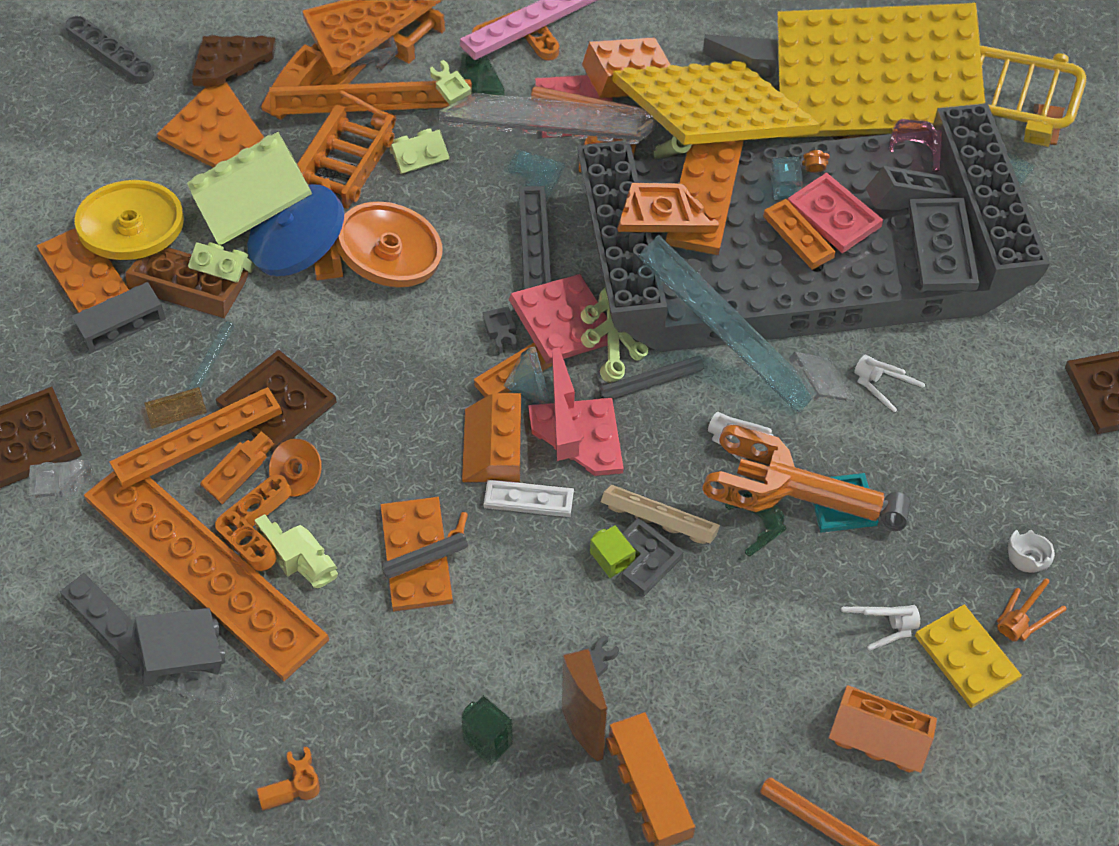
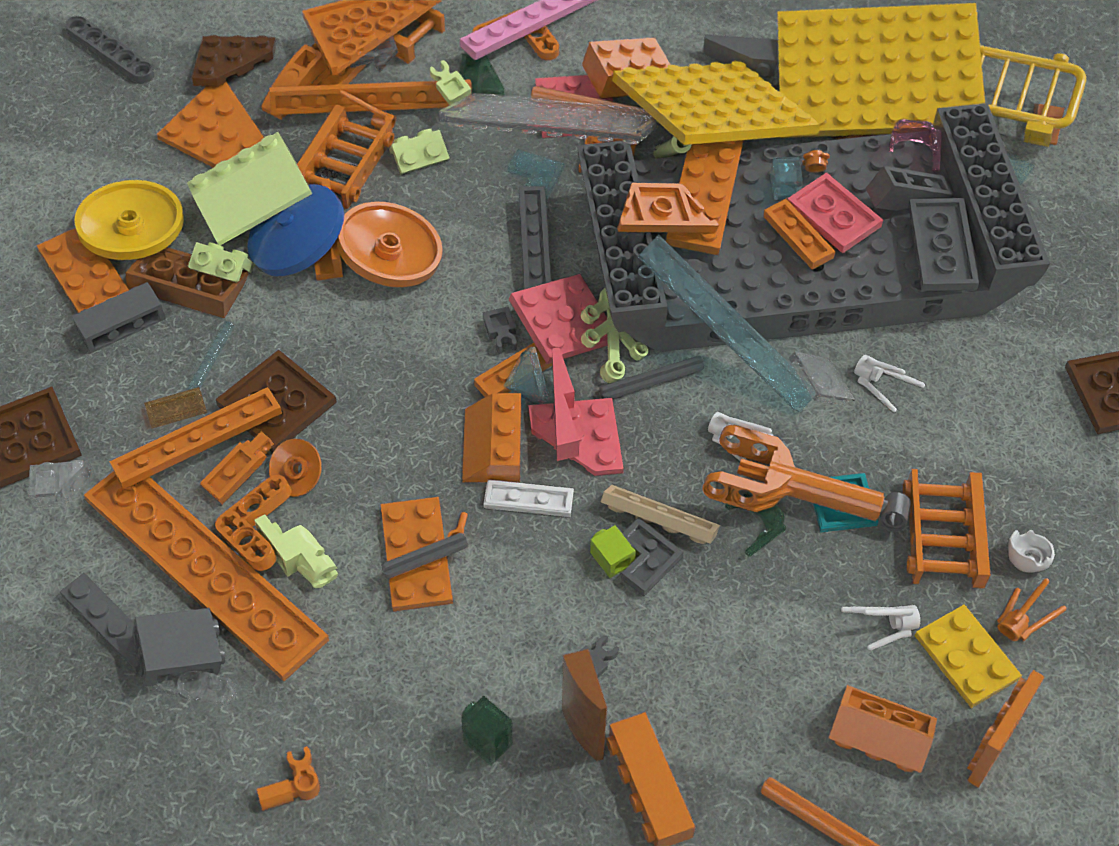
(972, 516): none -> orange fence
(1003, 727): none -> orange plate

